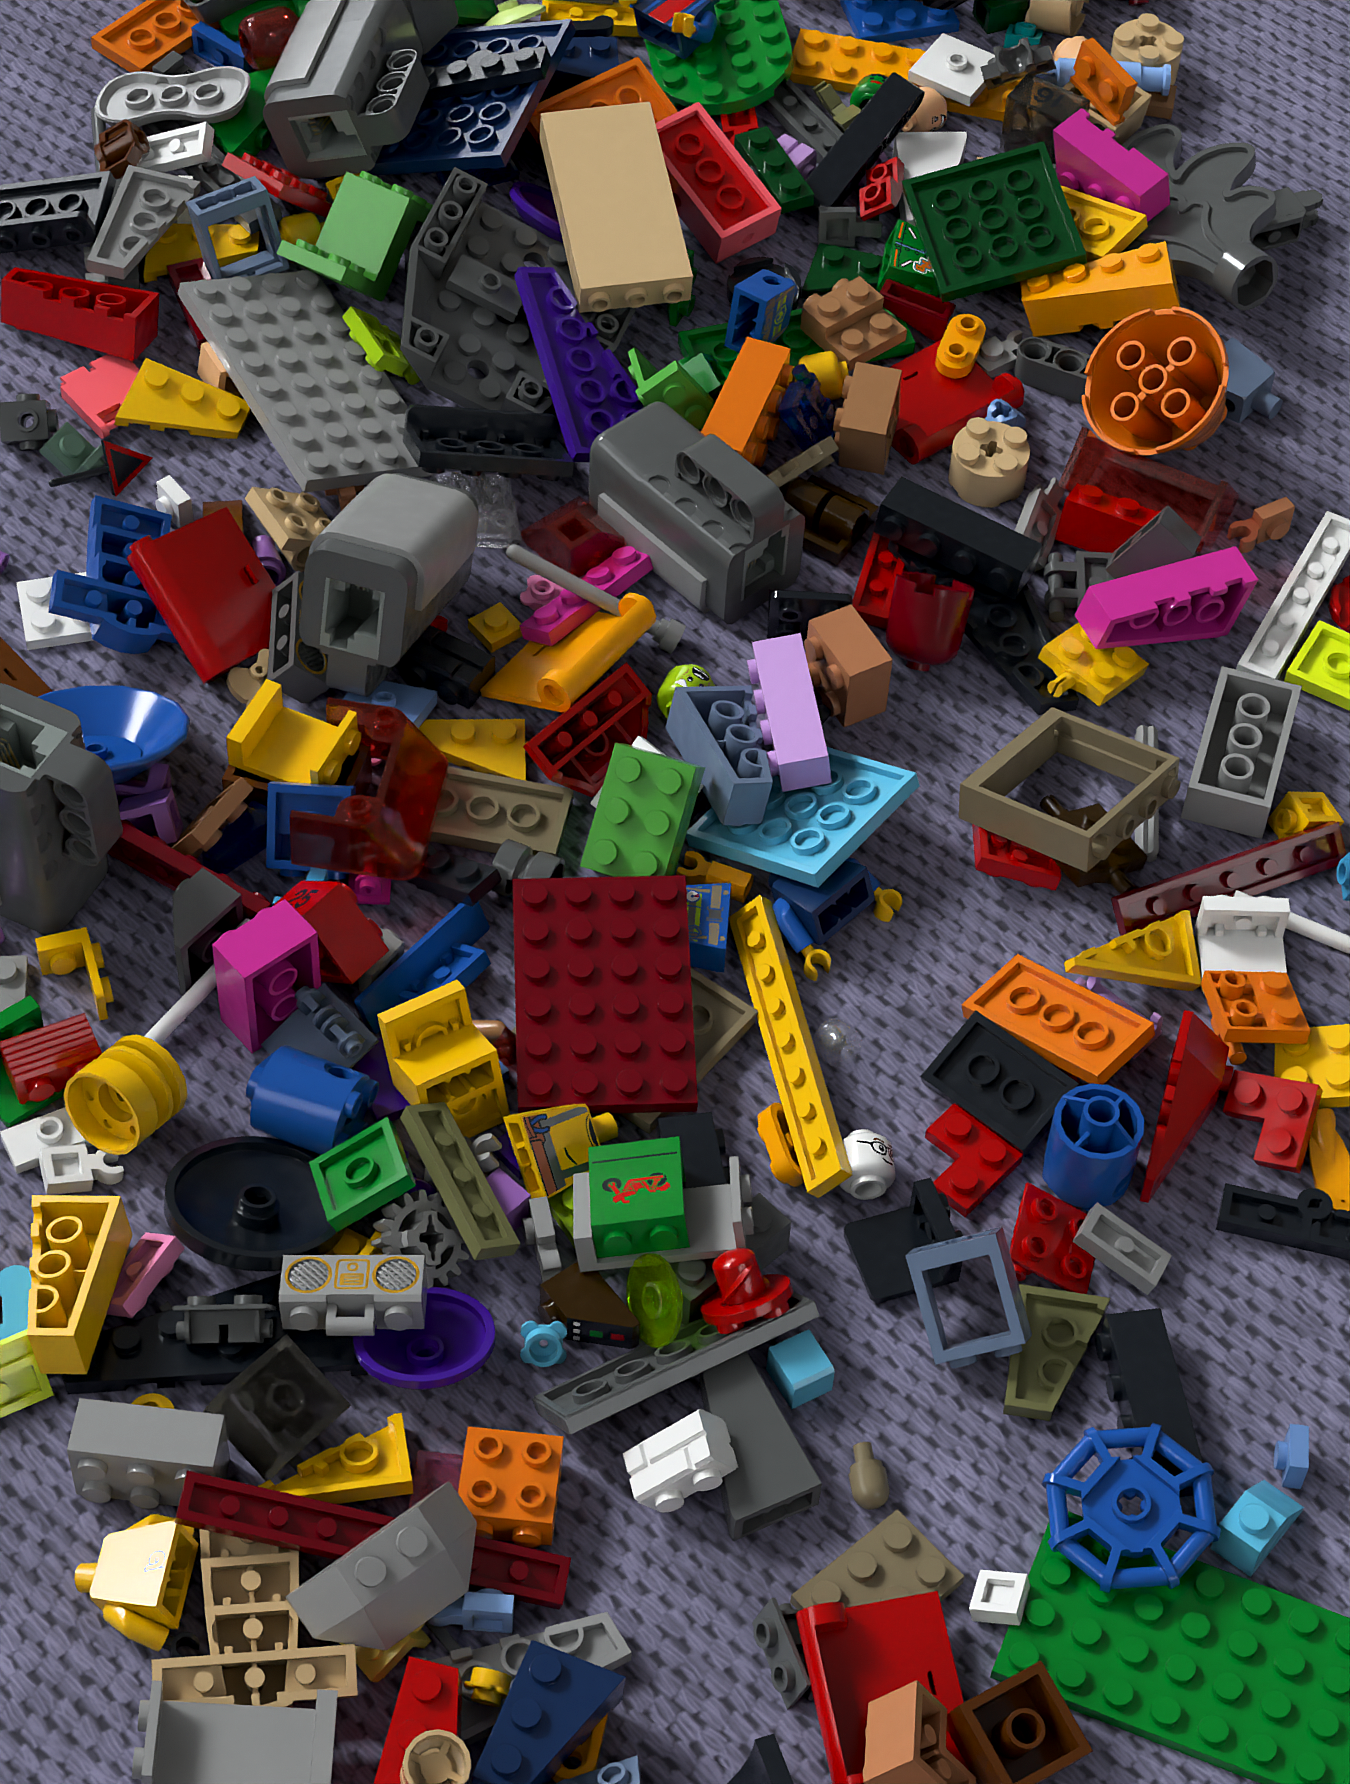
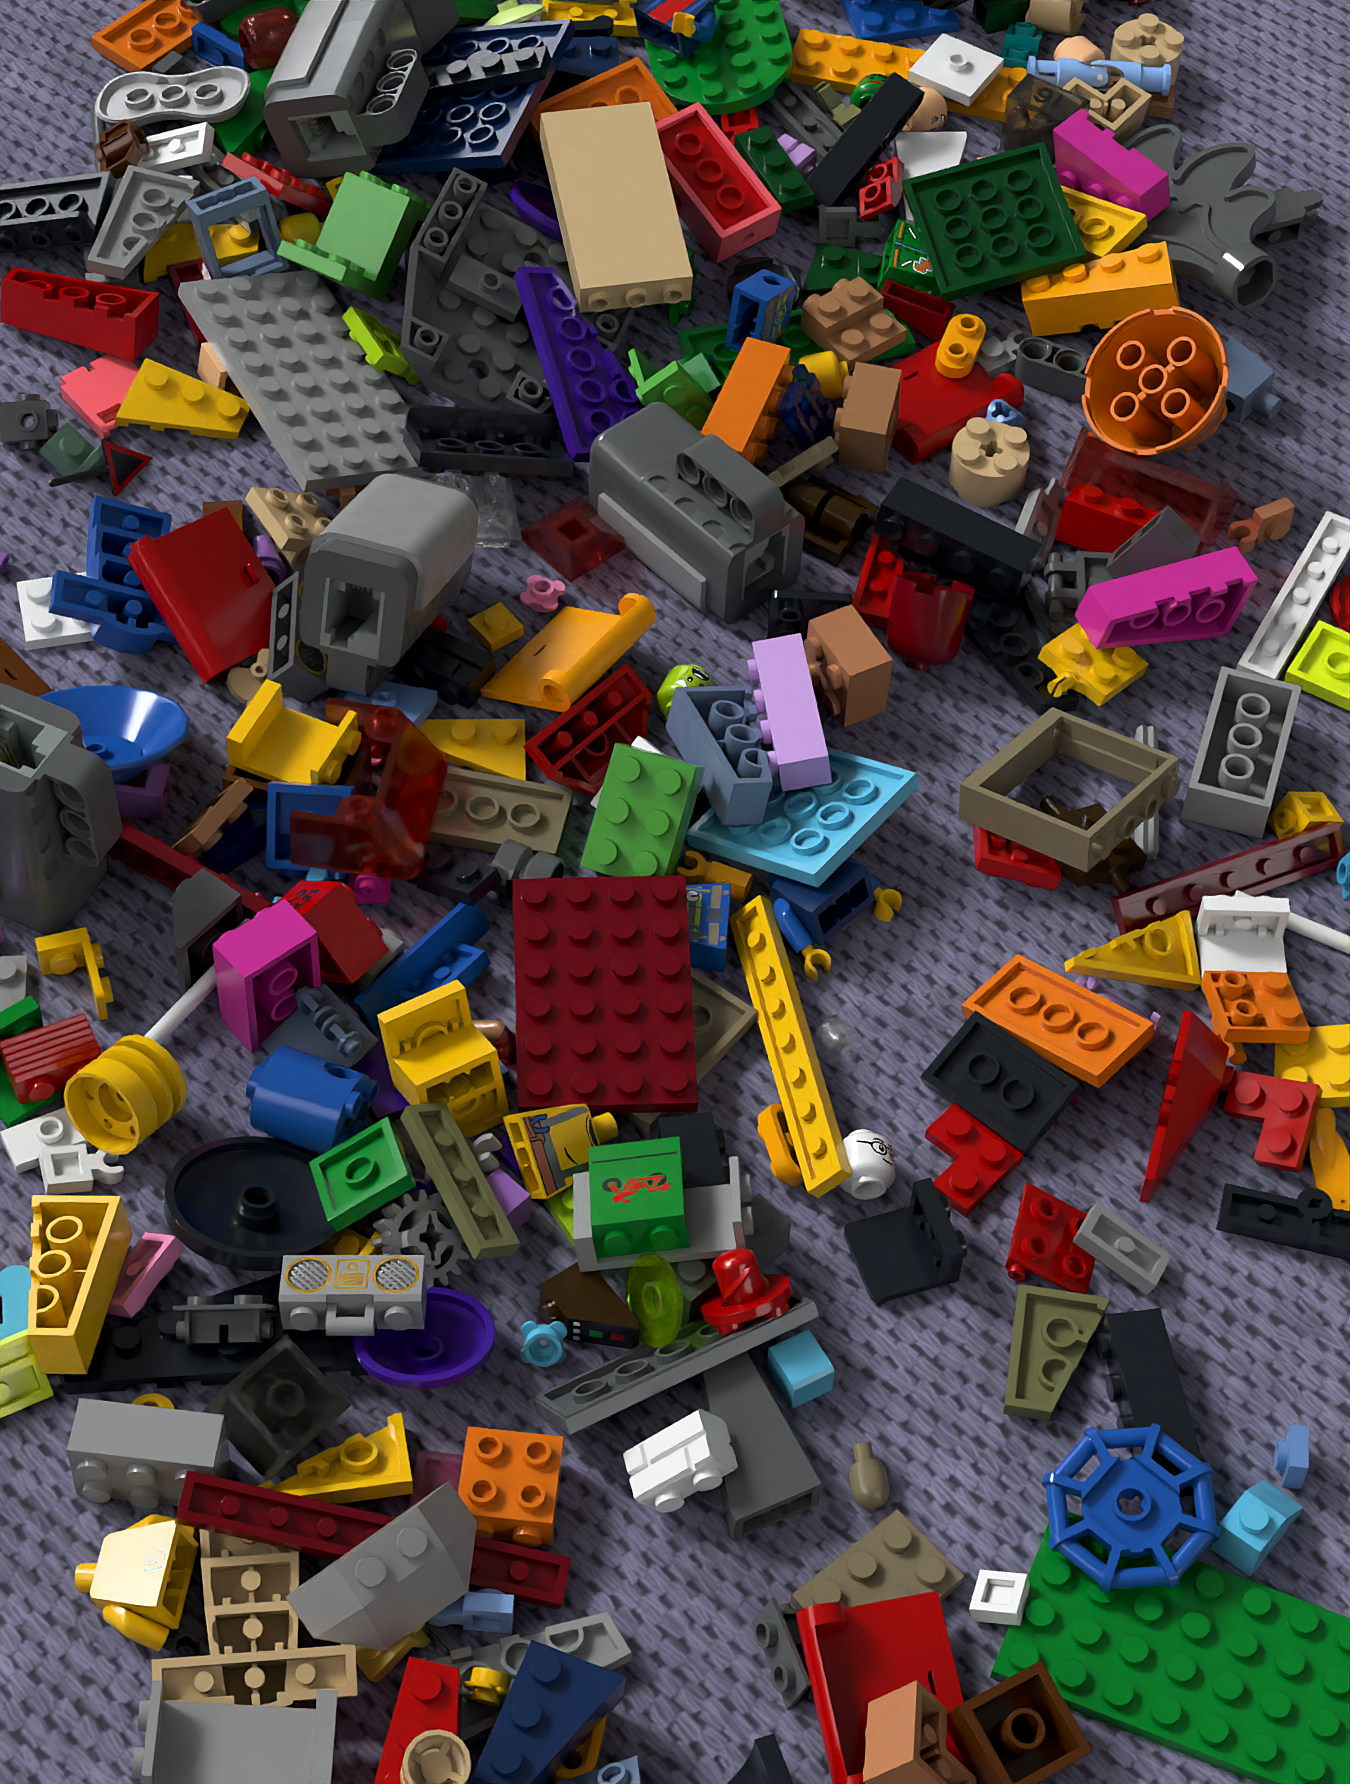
(154, 814): medium lavender panel -> none
(174, 501): white plate -> none
(539, 1230): light grey plate -> none
(569, 610): dark pink plate -> none
(664, 632): light grey piece -> none
(963, 1248): sand blue window -> none
(1016, 62): dark grey plate -> none
(1093, 1145): blue cylinder -> none
(1103, 81): orange plate -> none

